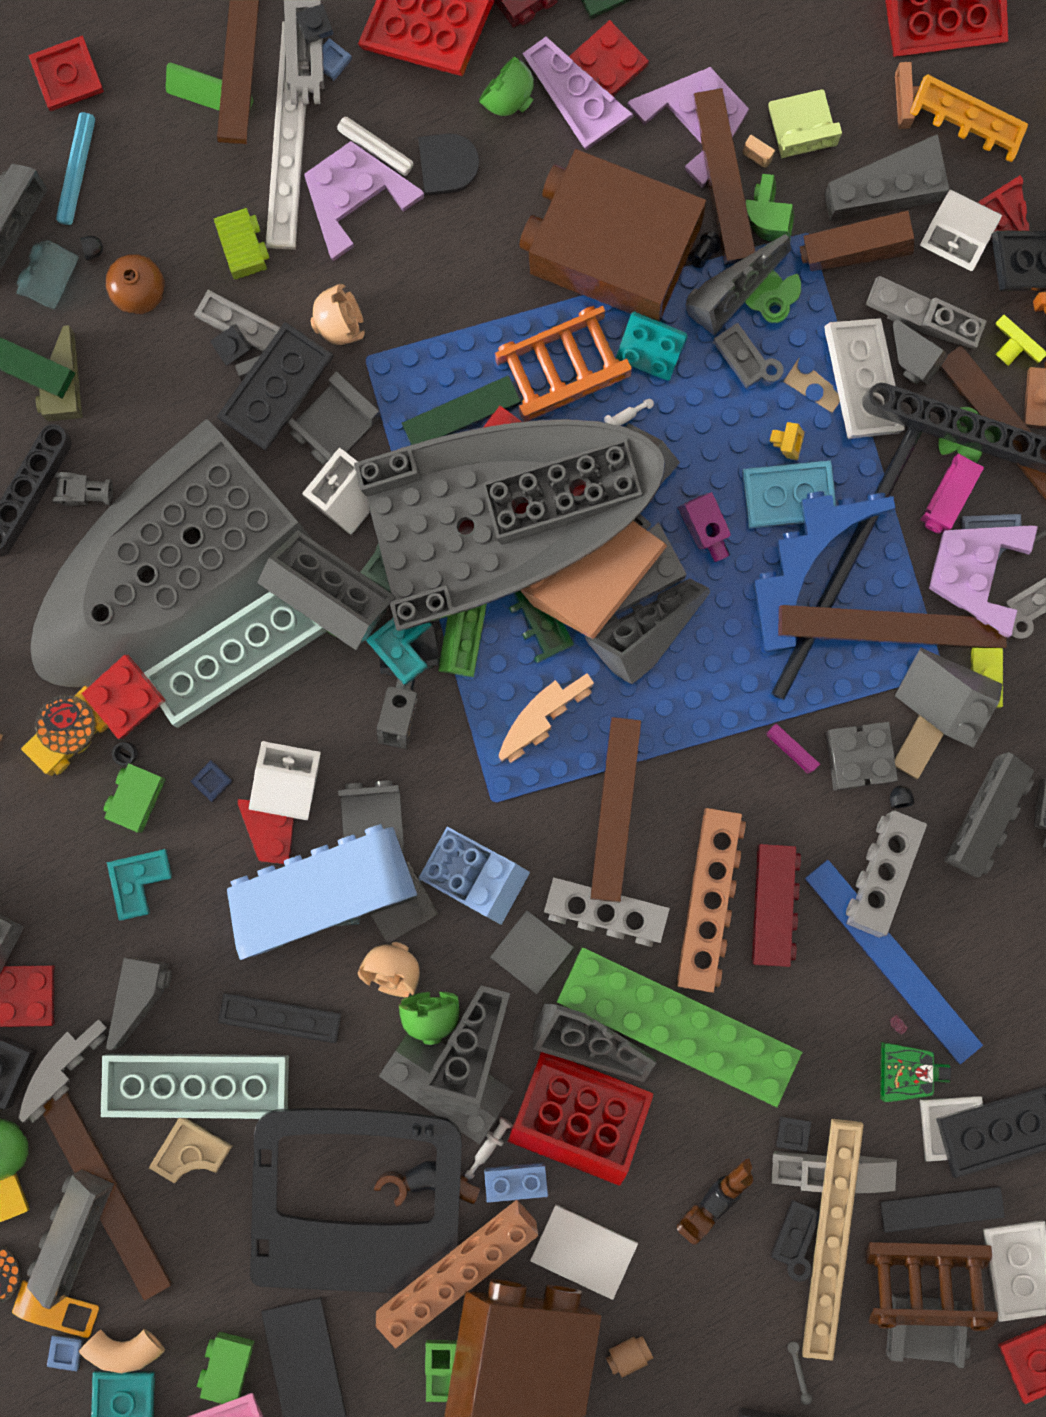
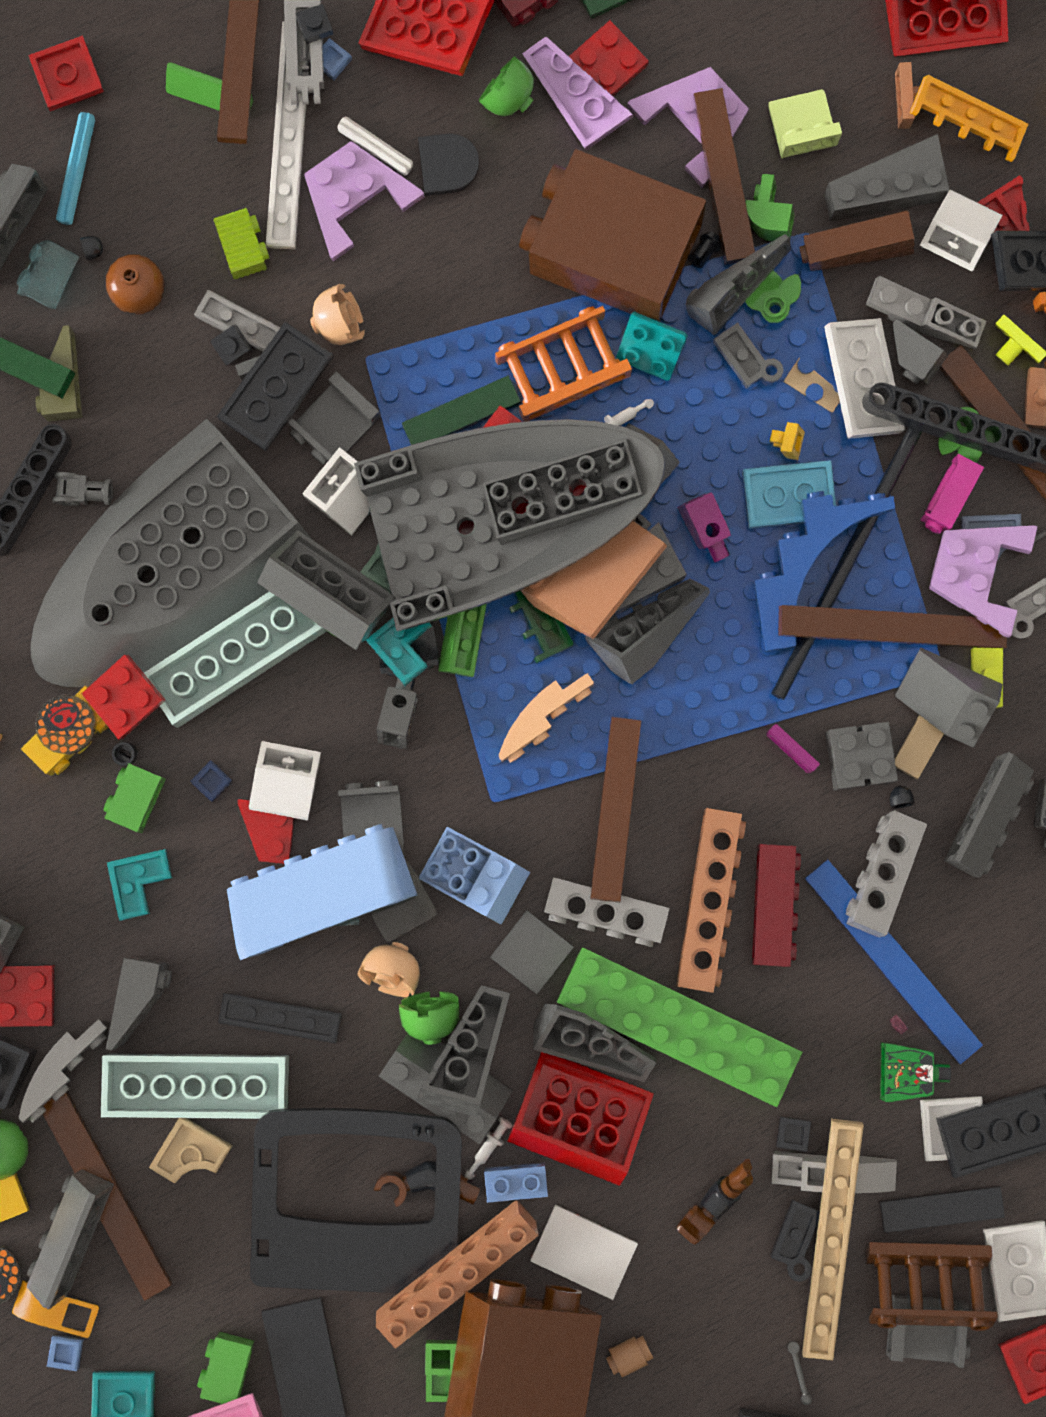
(122, 1356): light nougat cylinder -> none
(758, 151): light nougat tile -> none

